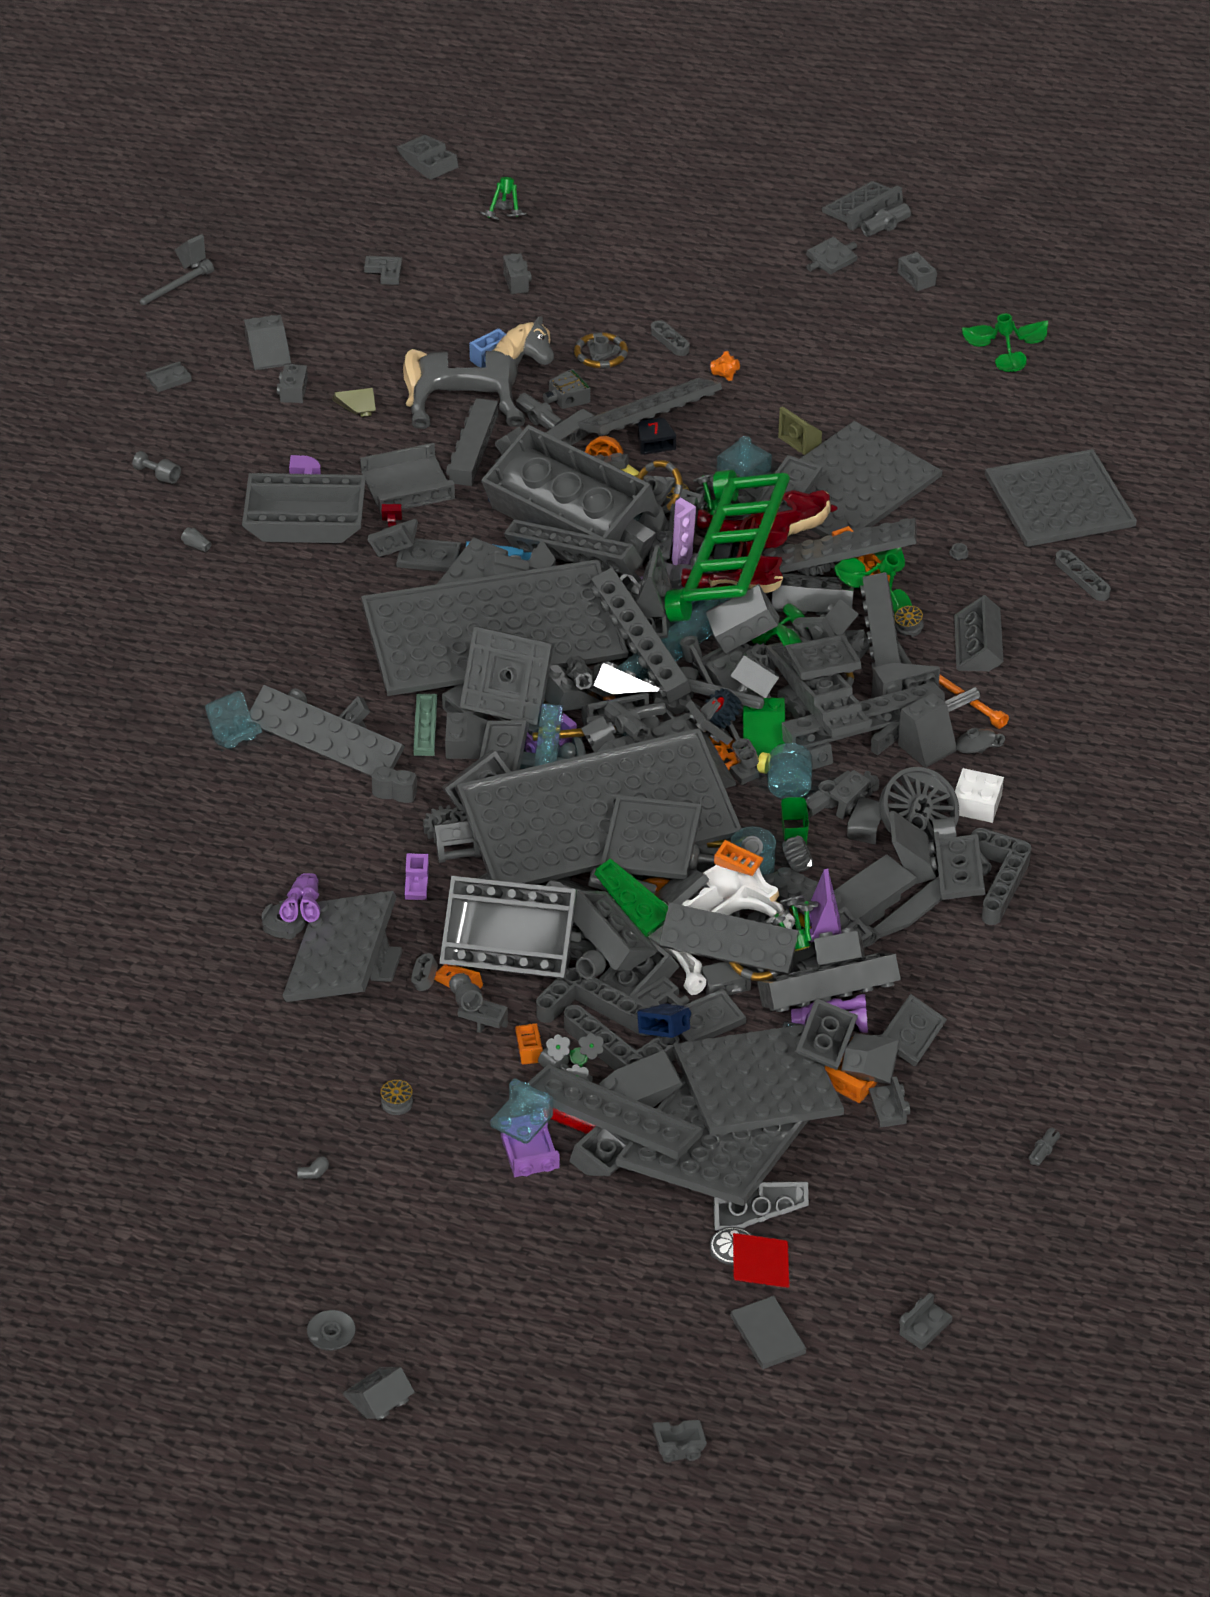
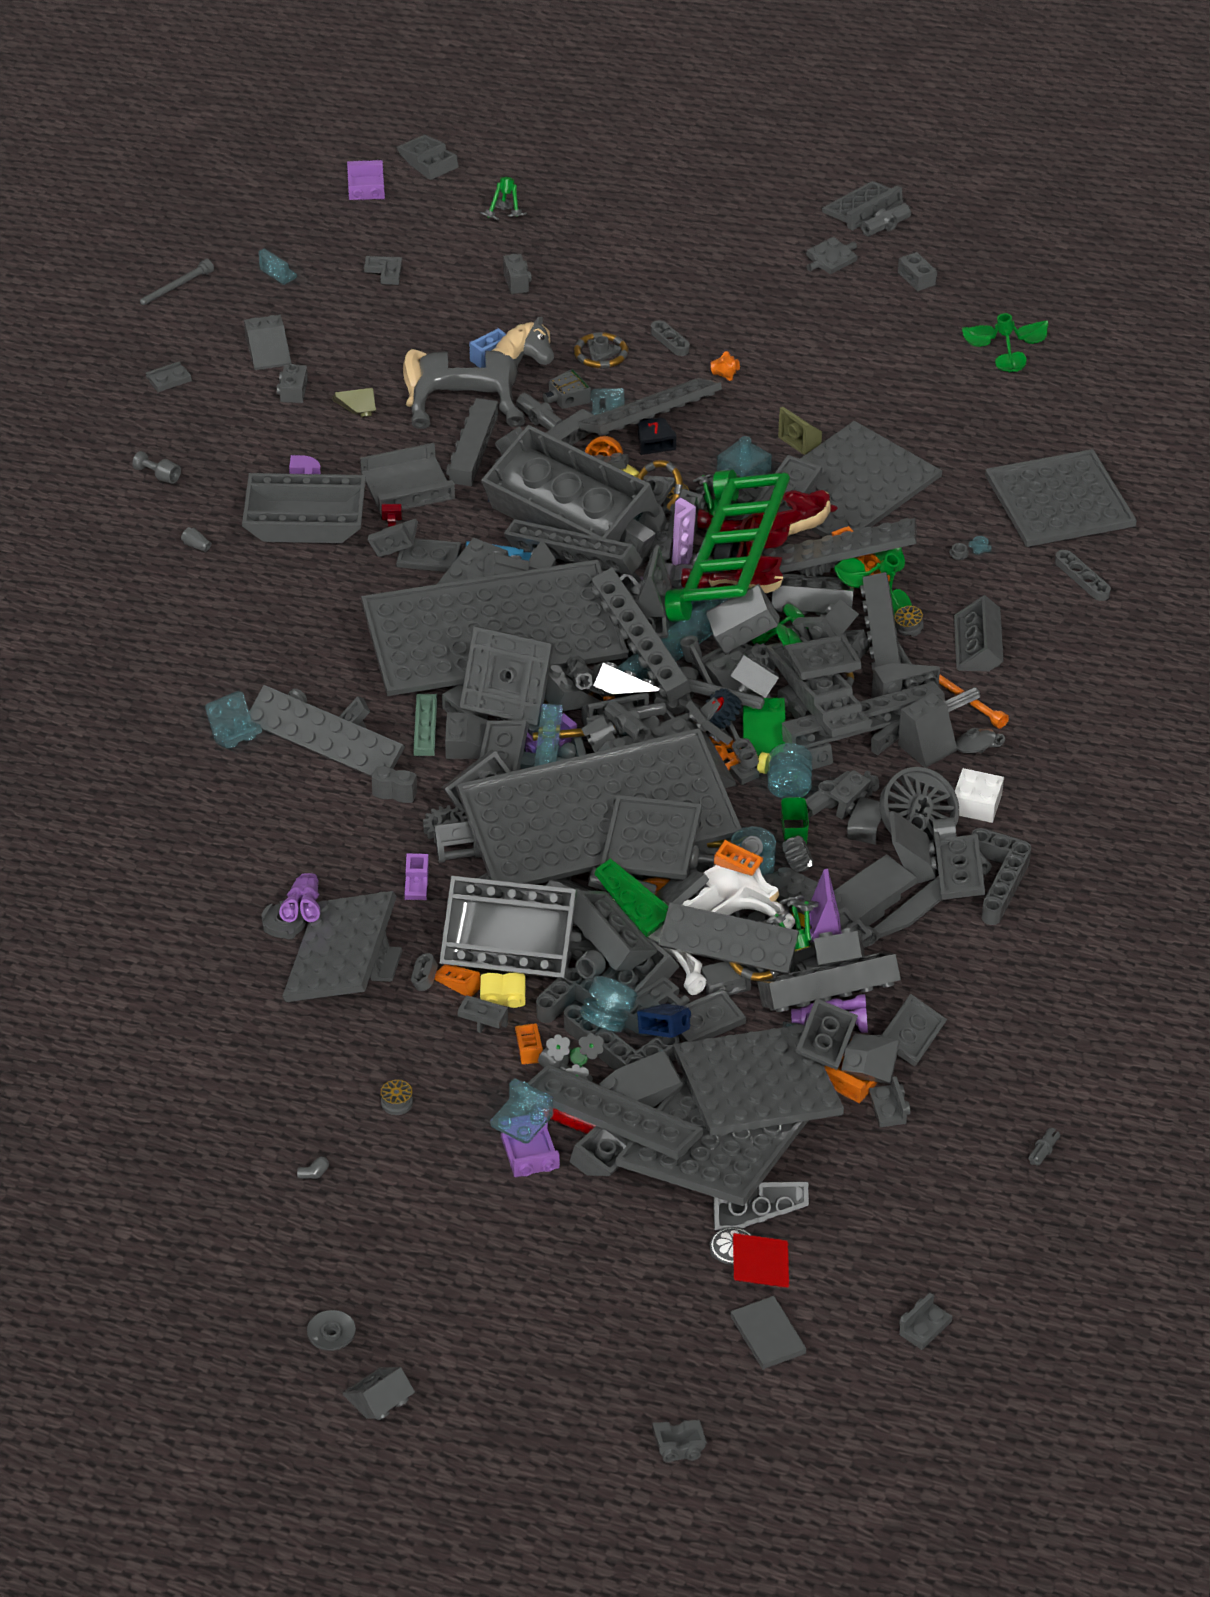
(191, 252): dark grey slope -> none
(275, 267): none -> clear light blue bracket
(365, 180): none -> medium lavender panel
(466, 993): dark grey piece -> none
(504, 989): none -> light yellow brick
(608, 1004): none -> clear light blue wheel
(613, 399): none -> clear light blue plate
(980, 545): none -> clear light blue plate

